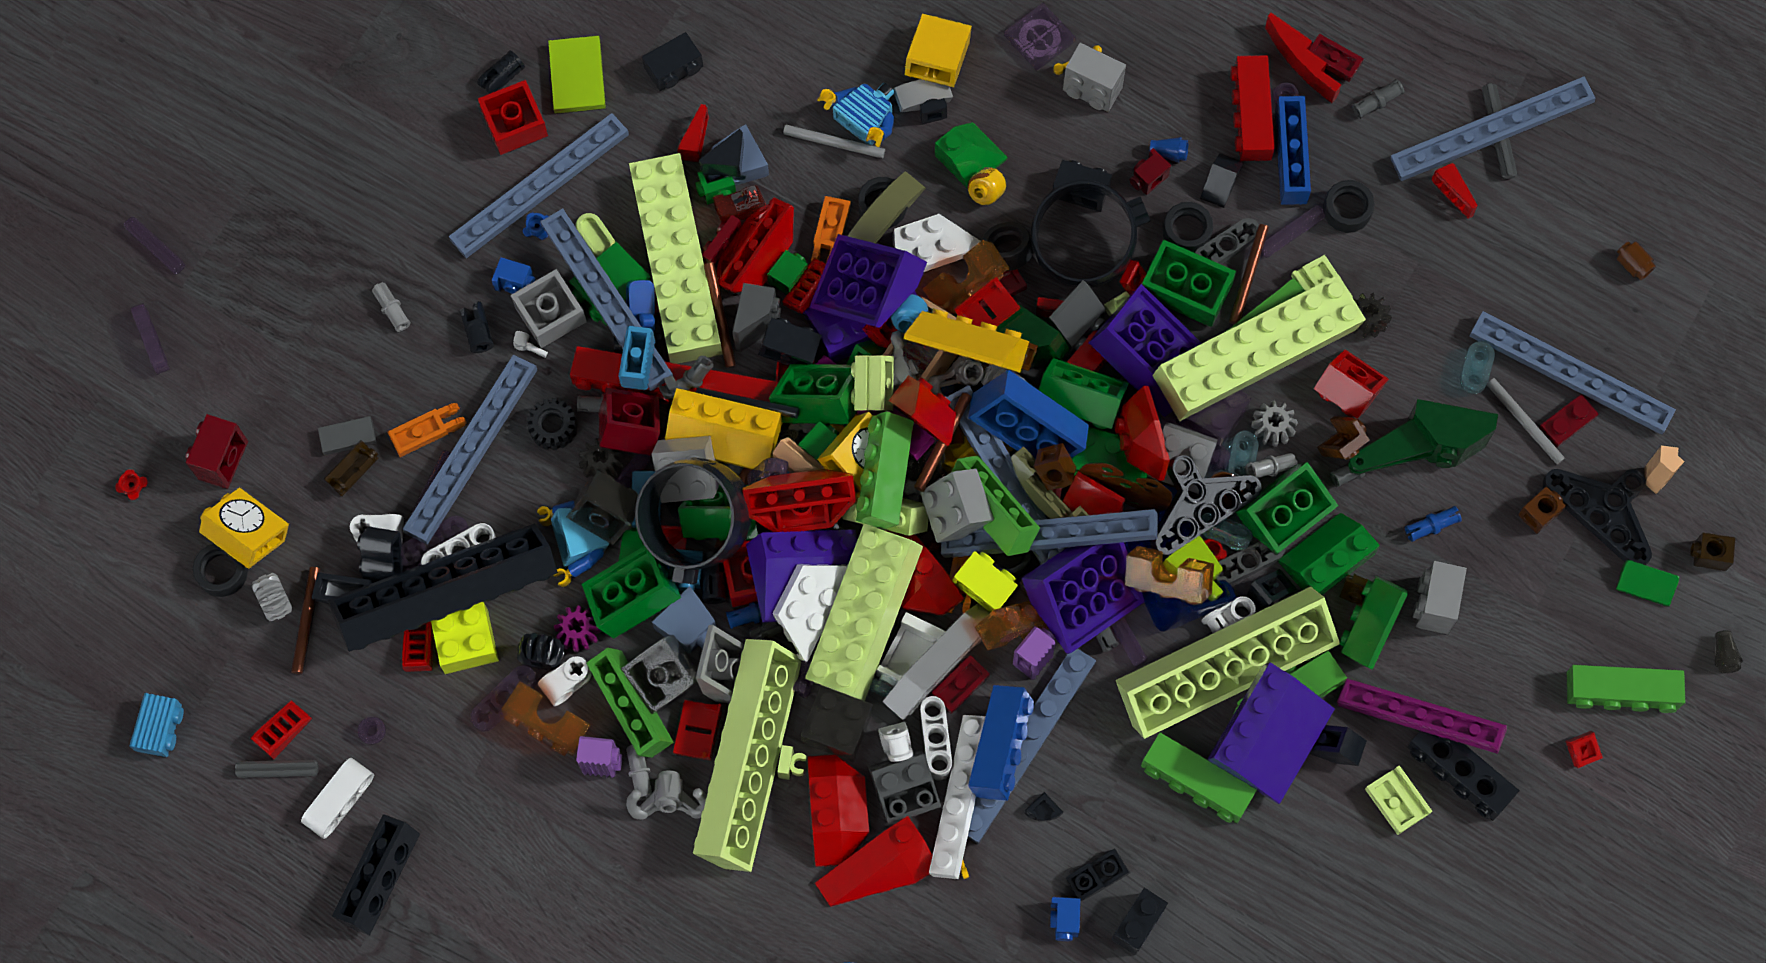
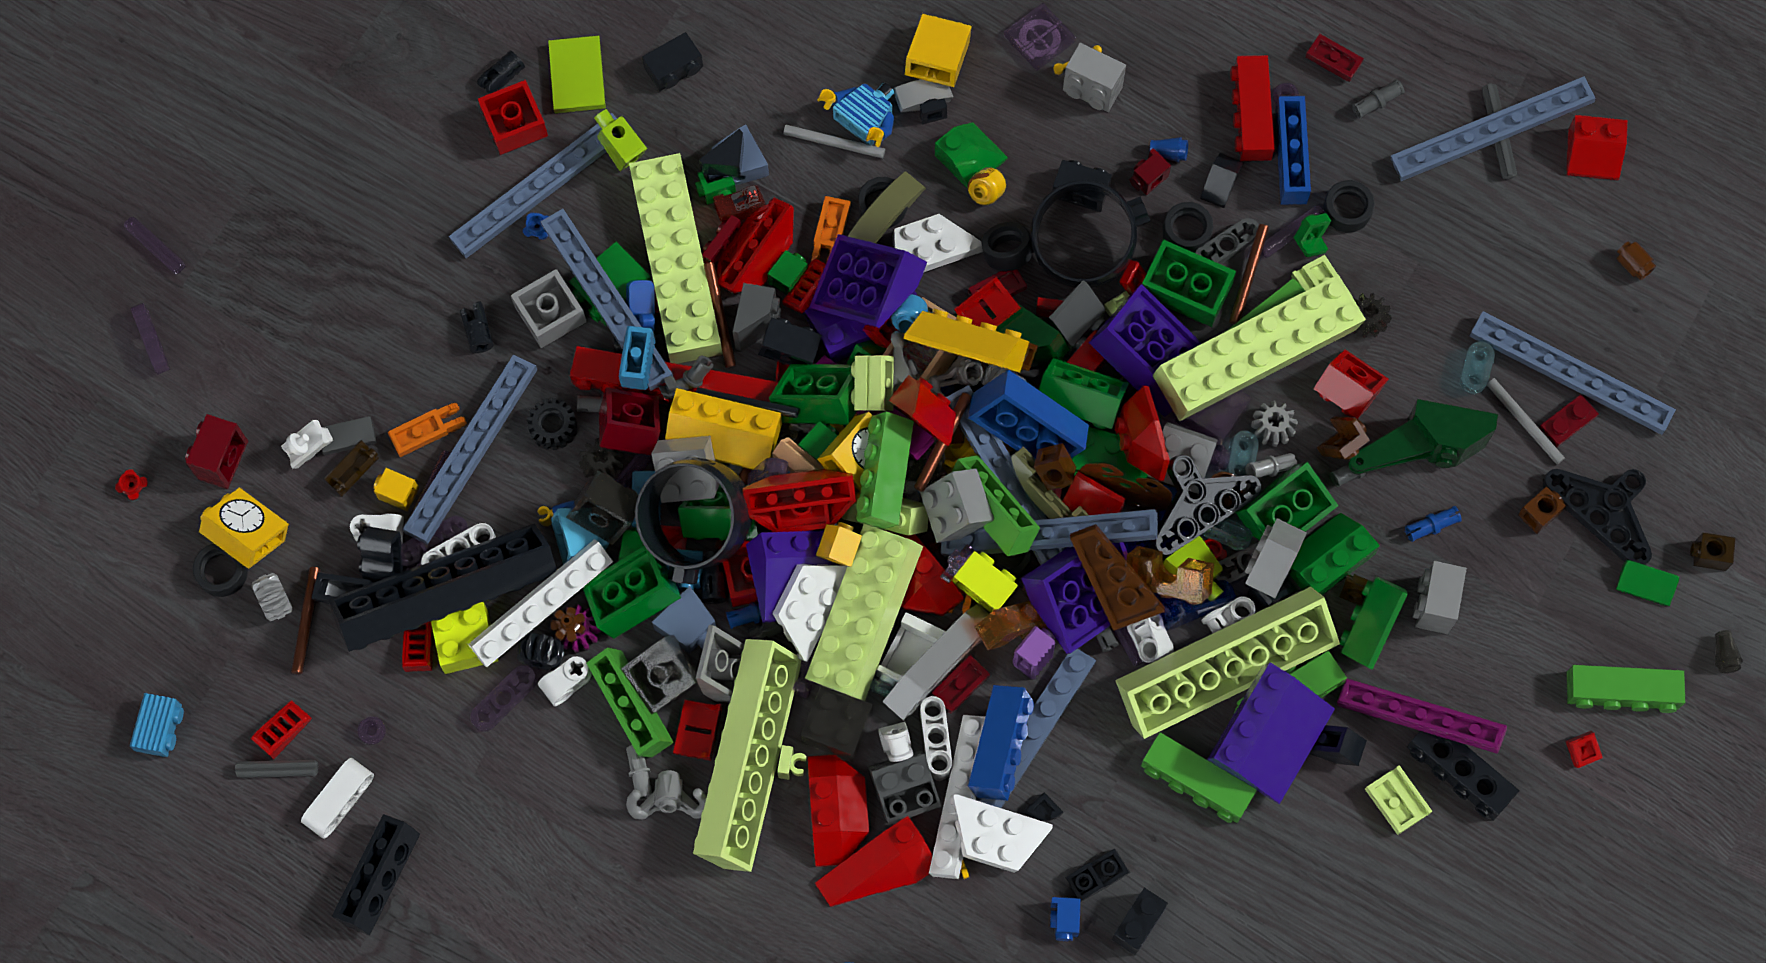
(306, 443): none -> white hips
(391, 306): light grey axle -> none
(395, 489): none -> yellow brick
(511, 276): blue brick -> none
(521, 343): white hand -> none
(522, 709): clear orange arch -> none
(540, 603): none -> white plate
(568, 624): none -> reddish brown plant
(594, 233): yellowish green tile -> none
(598, 756): medium lavender brick -> none
(623, 149): none -> lime torso
(693, 140): red slope -> none
(839, 544): none -> yellow brick
(956, 561): none -> clear purple plate
(983, 265): clear orange arch -> none
(996, 834): none -> white wing
(1116, 583): none -> reddish brown wing
(1150, 635): none -> white piece
(1274, 557): none -> light grey brick
(1296, 51): red slope -> none
(1310, 234): none -> green bracket
(1454, 188): red slope -> none
(1596, 147): none -> red slope
(1662, 467): light nougat piece -> none

